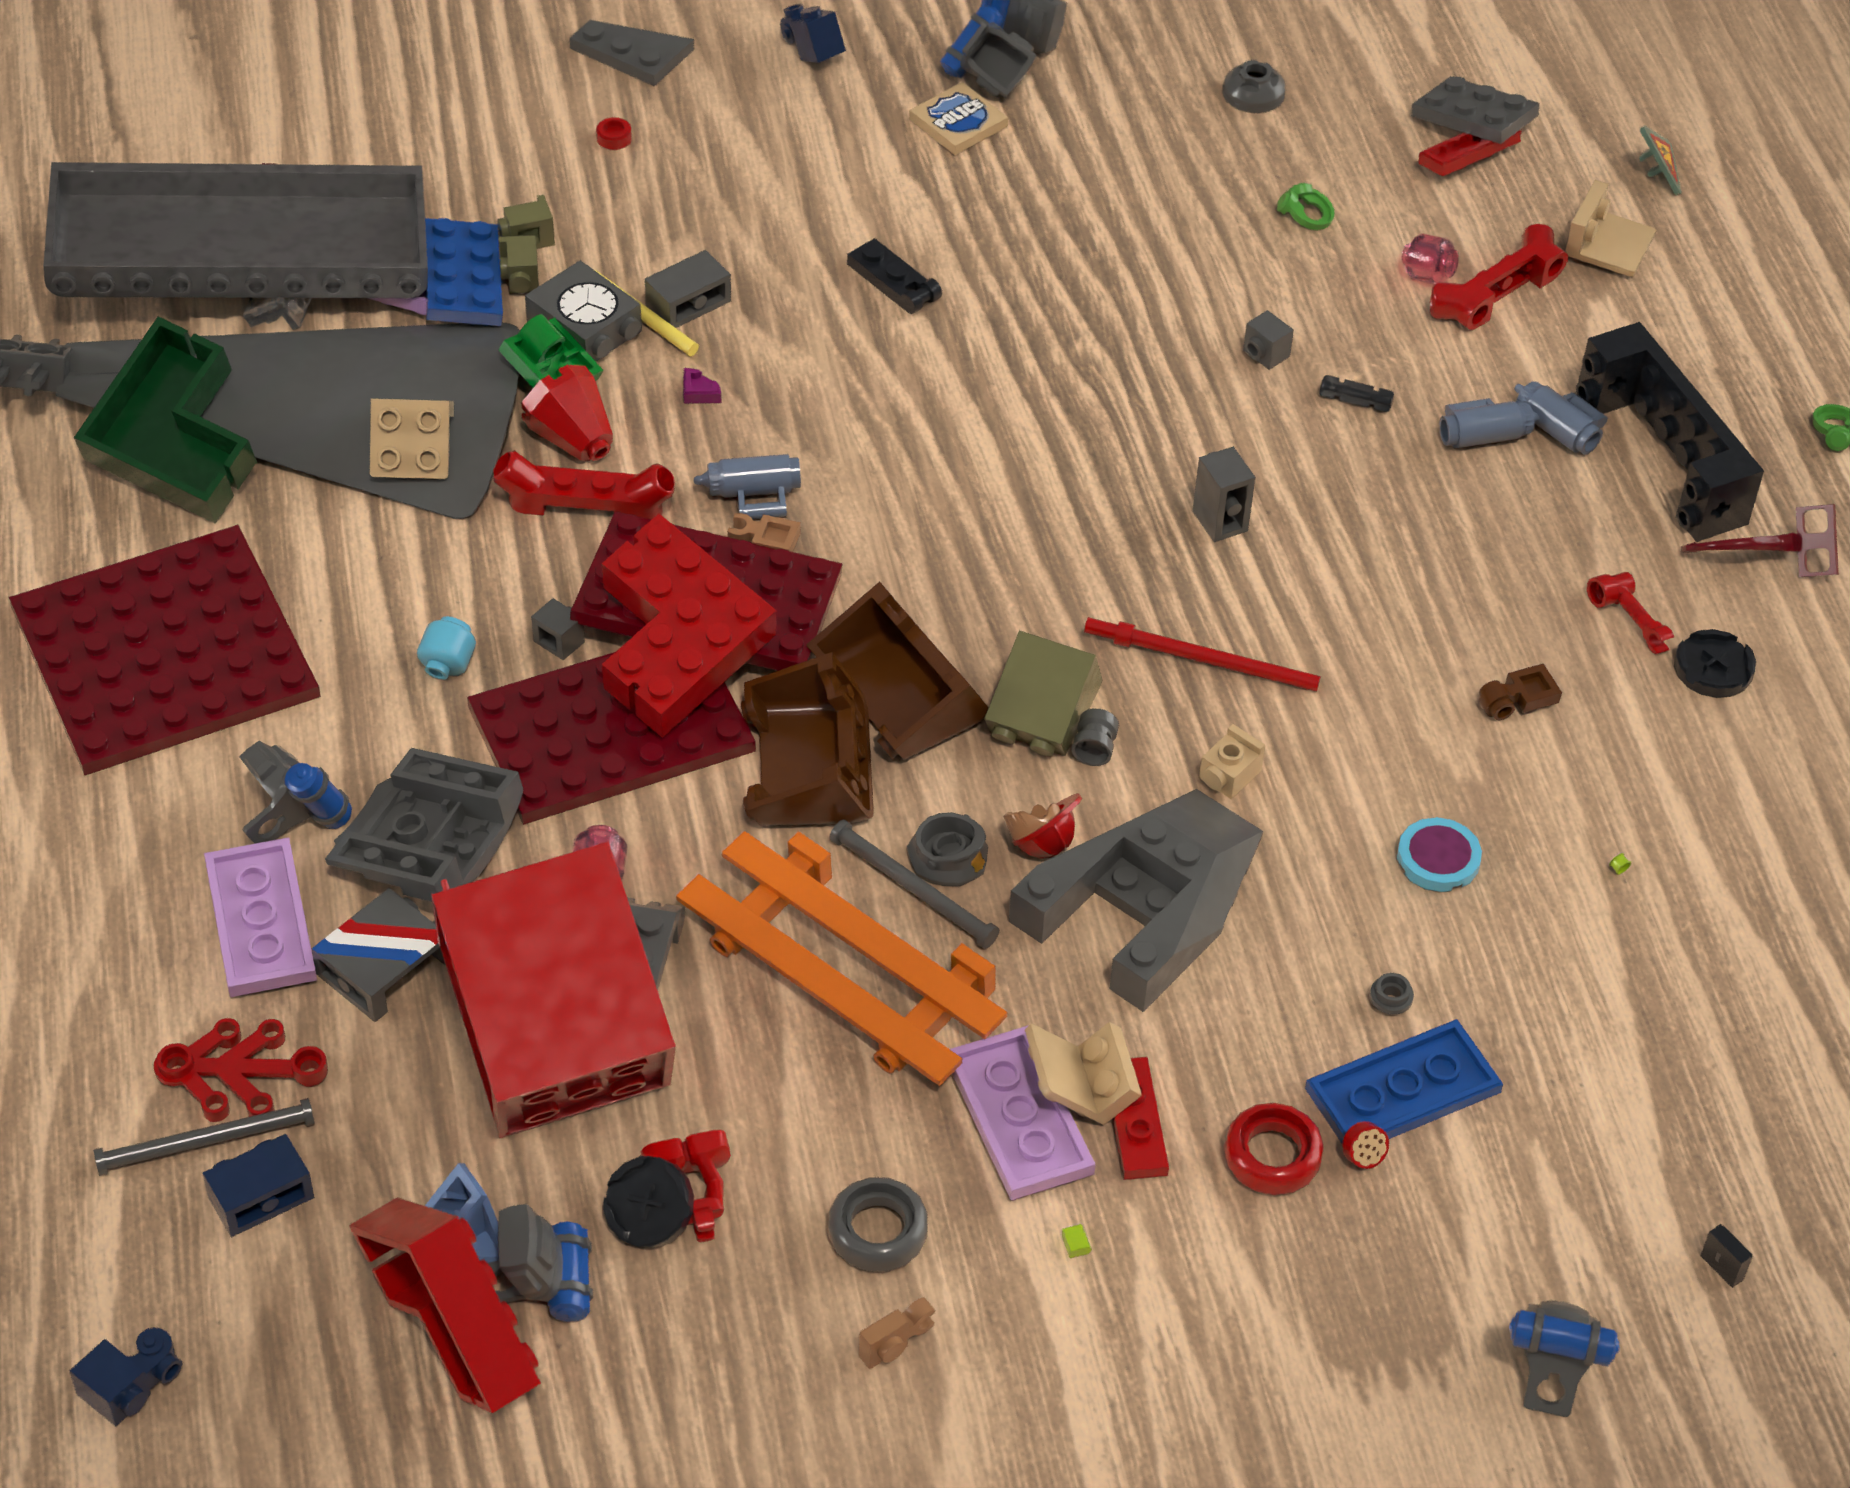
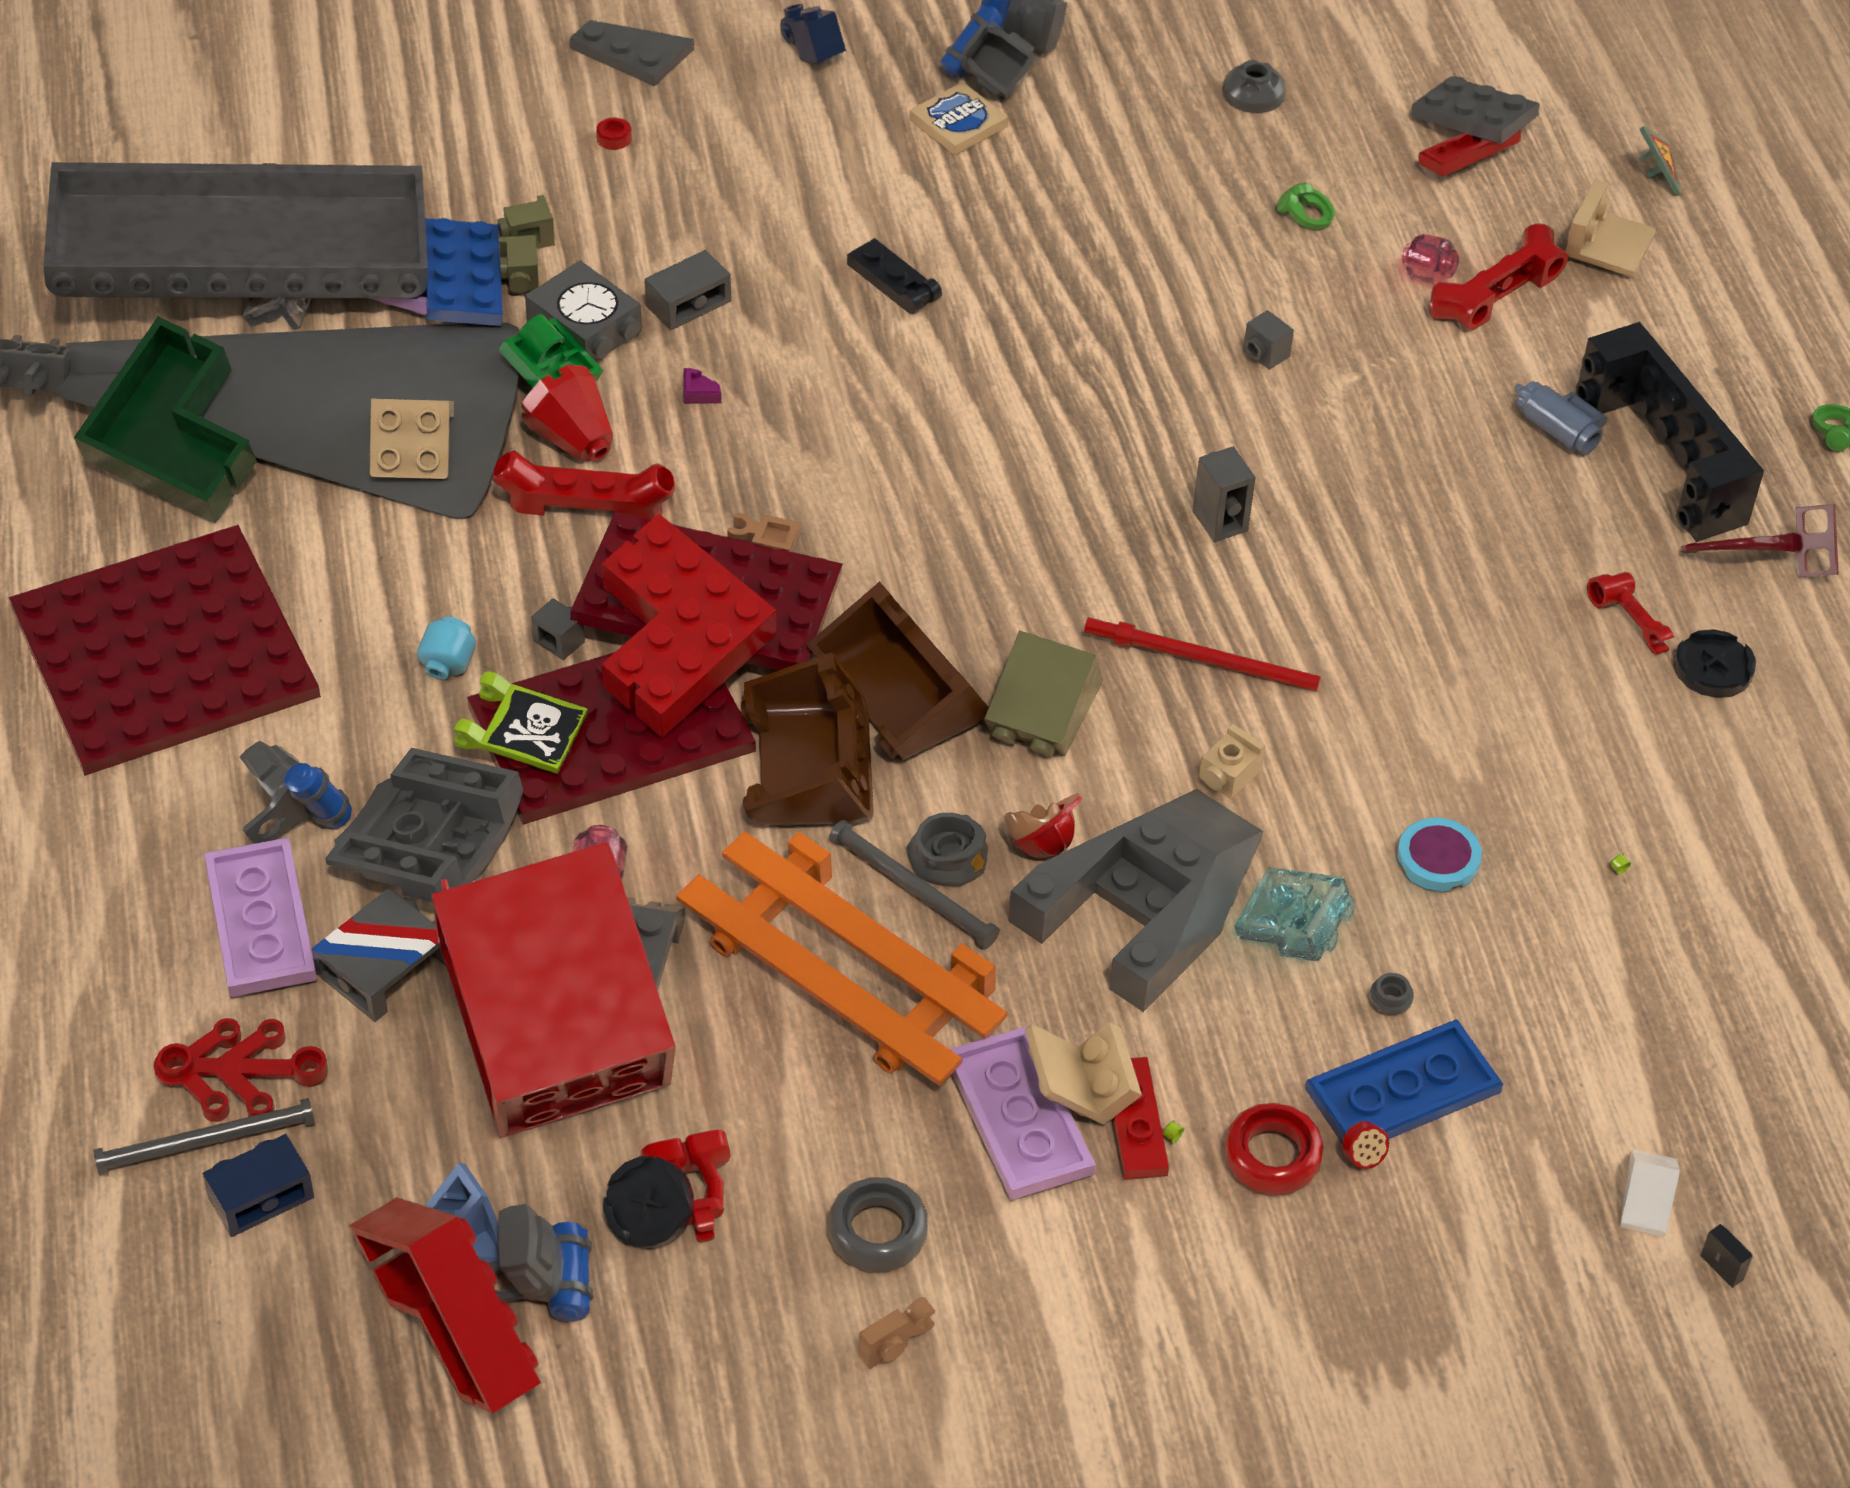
(122, 1383): dark blue brick -> none
(526, 725): none -> flag
(665, 329): light yellow bar -> none
(753, 477): sand blue piece -> none
(1076, 1241): lime piece -> none
(1095, 737): dark grey wheel -> none
(1173, 1132): none -> lime piece
(1297, 912): none -> clear light blue plate
(1356, 393): black axle -> none
(1485, 422): sand blue piece -> none
(1528, 687): reddish brown plate -> none
(1563, 1342): piece -> none
(1649, 1193): none -> white slope

